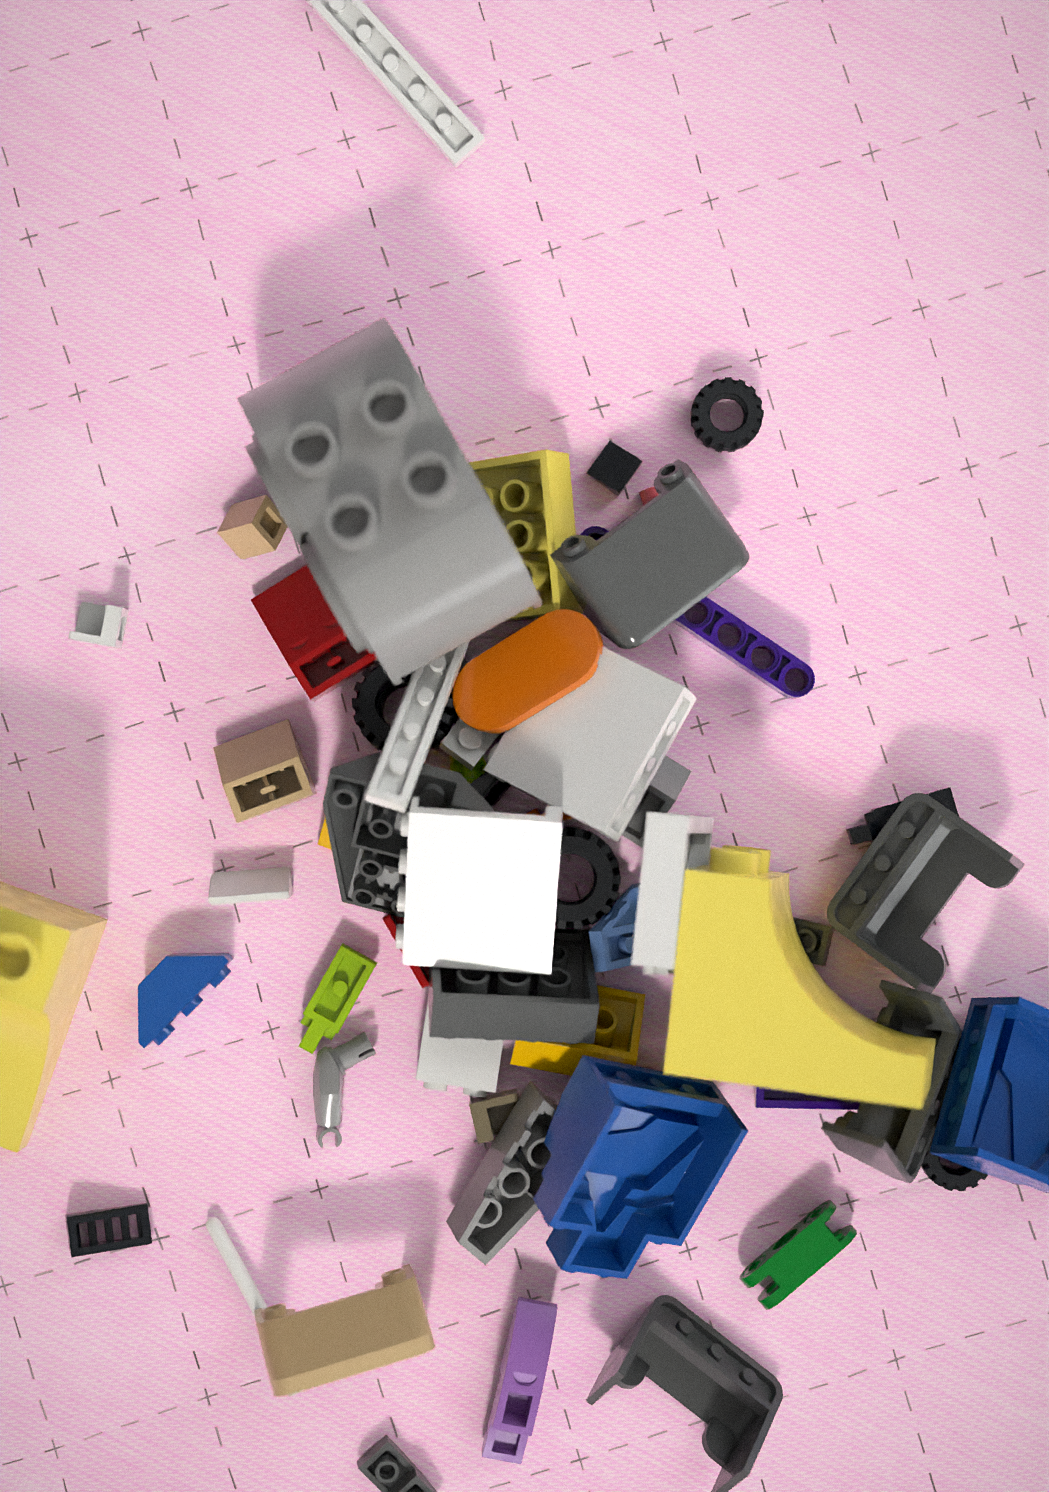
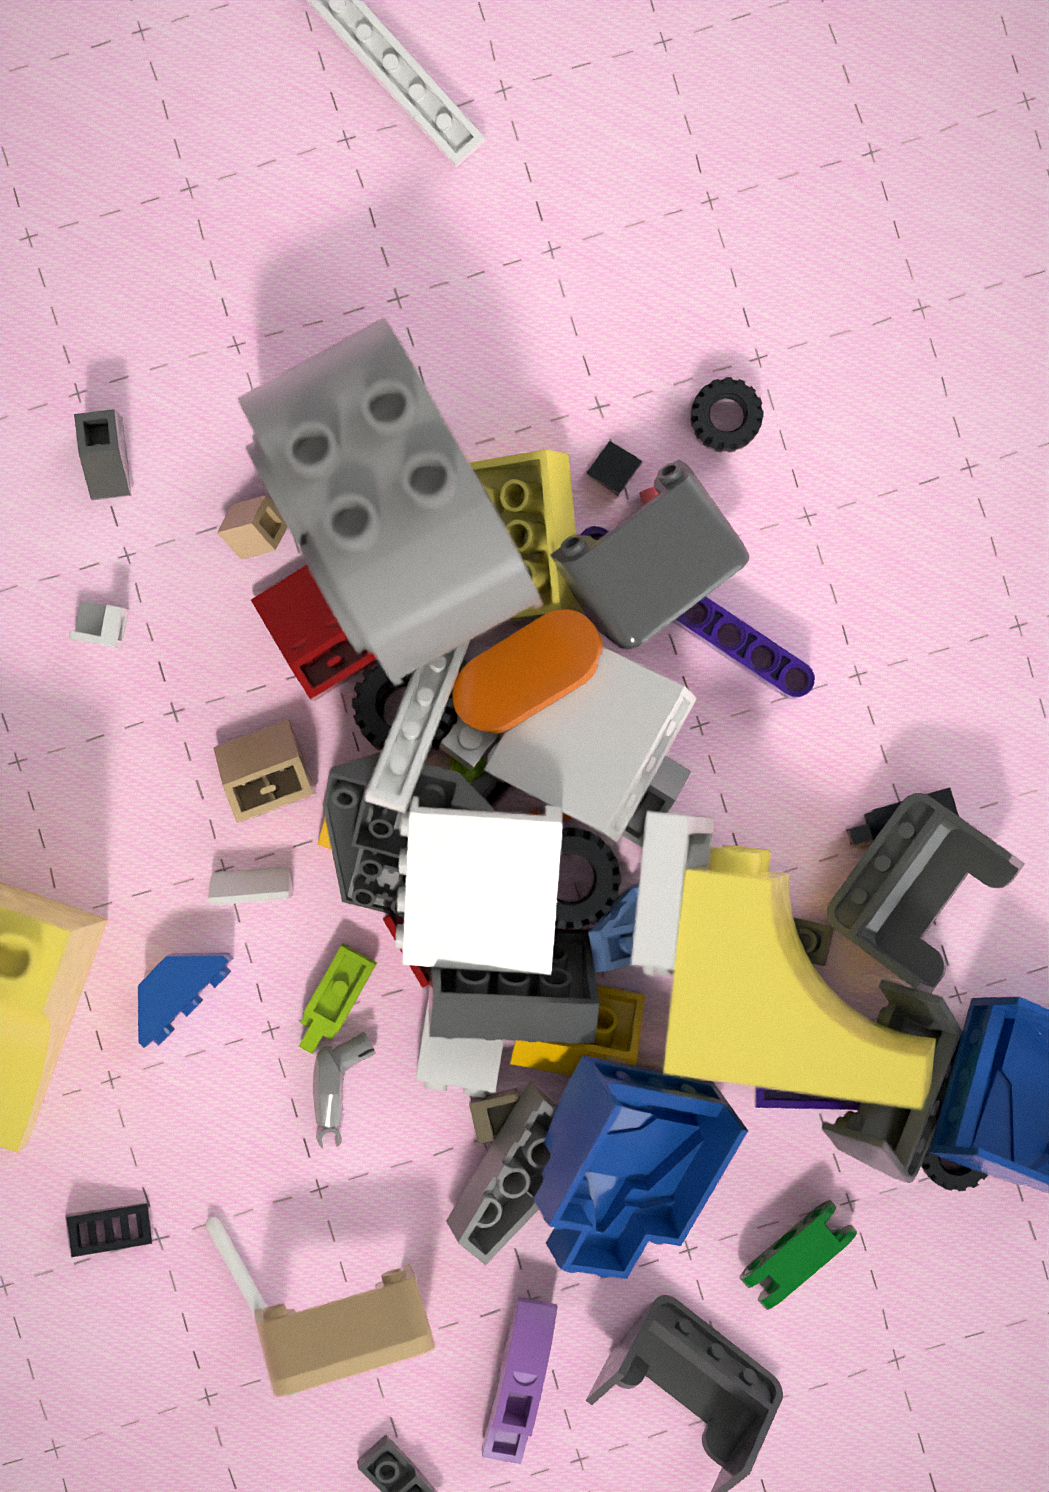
(103, 453): none -> dark grey slope

